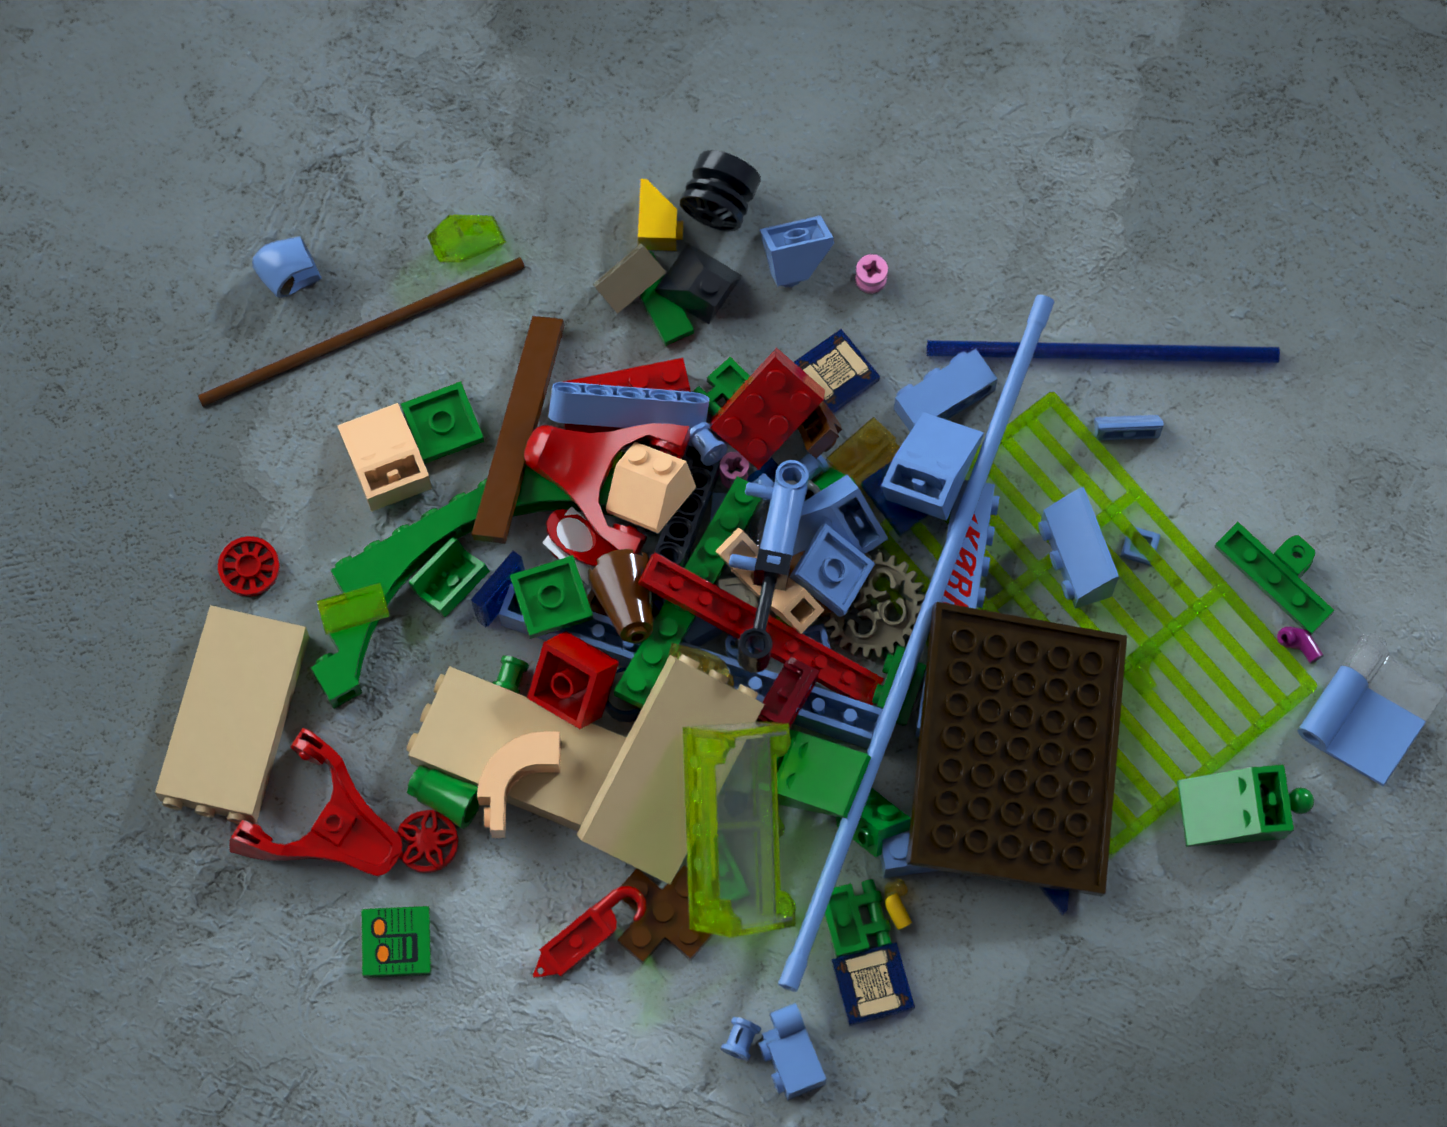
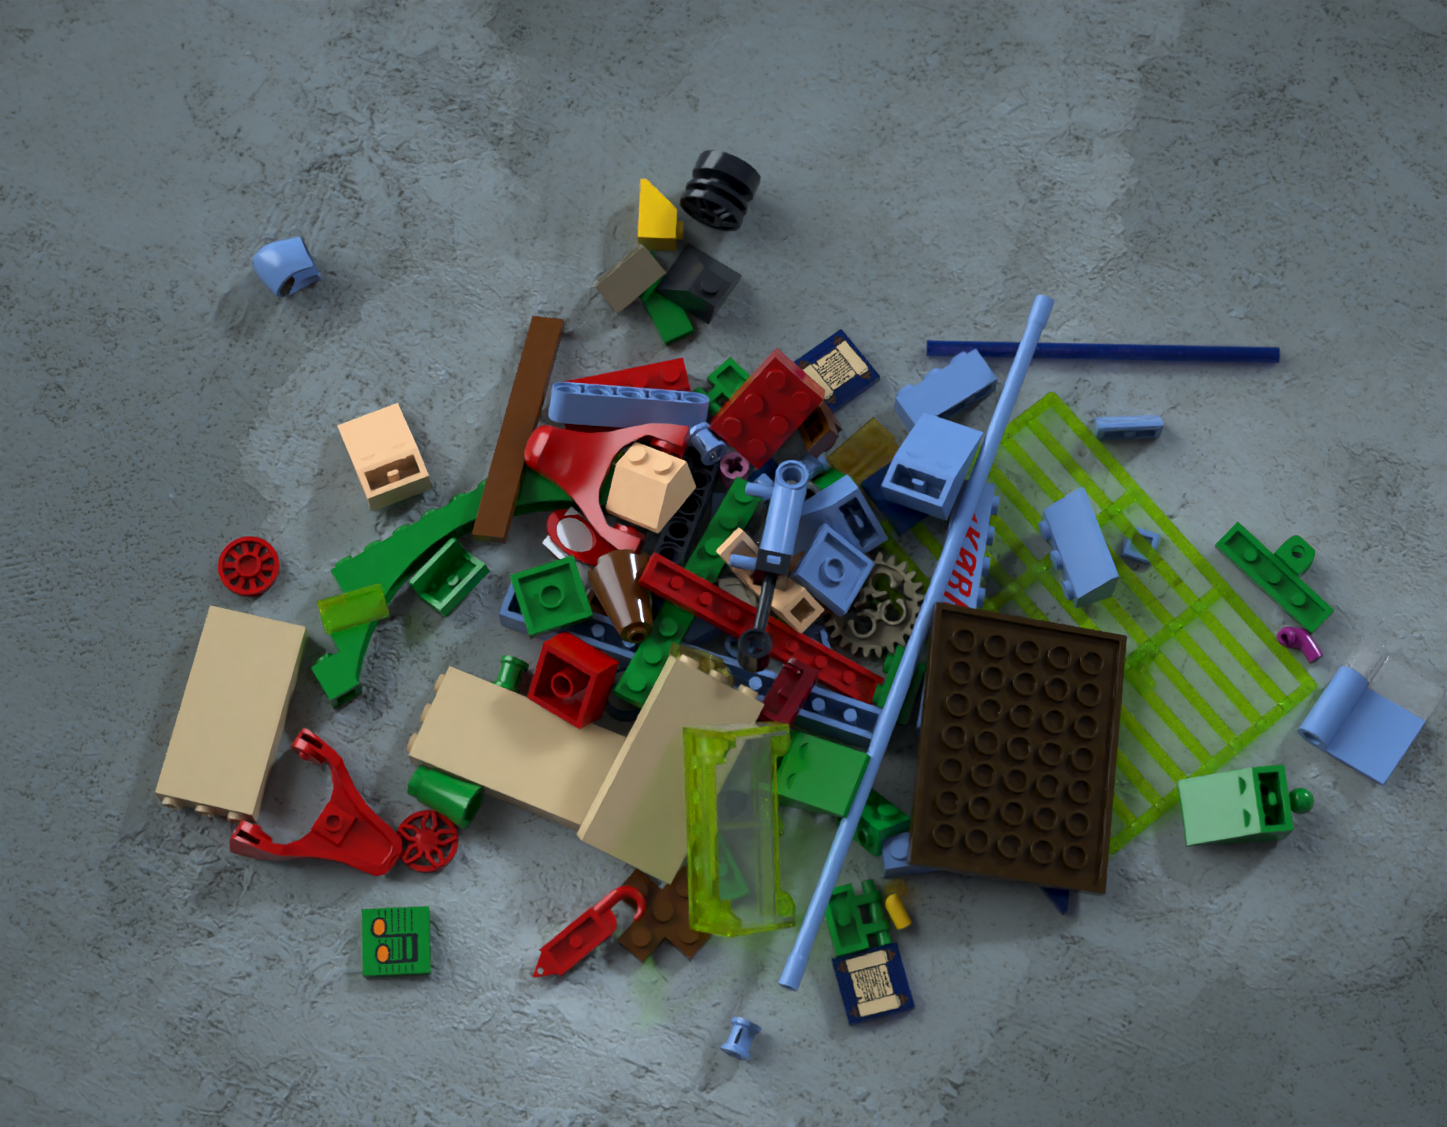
(361, 331): reddish brown piece -> none
(442, 422): green plate -> none
(465, 237): clear neon green slope -> none
(491, 595): clear blue tile -> none
(519, 757): light nougat arch -> none
(791, 1054): medium blue hinge -> none
(796, 249): medium blue slope -> none
(871, 281): bright pink wheel -> none

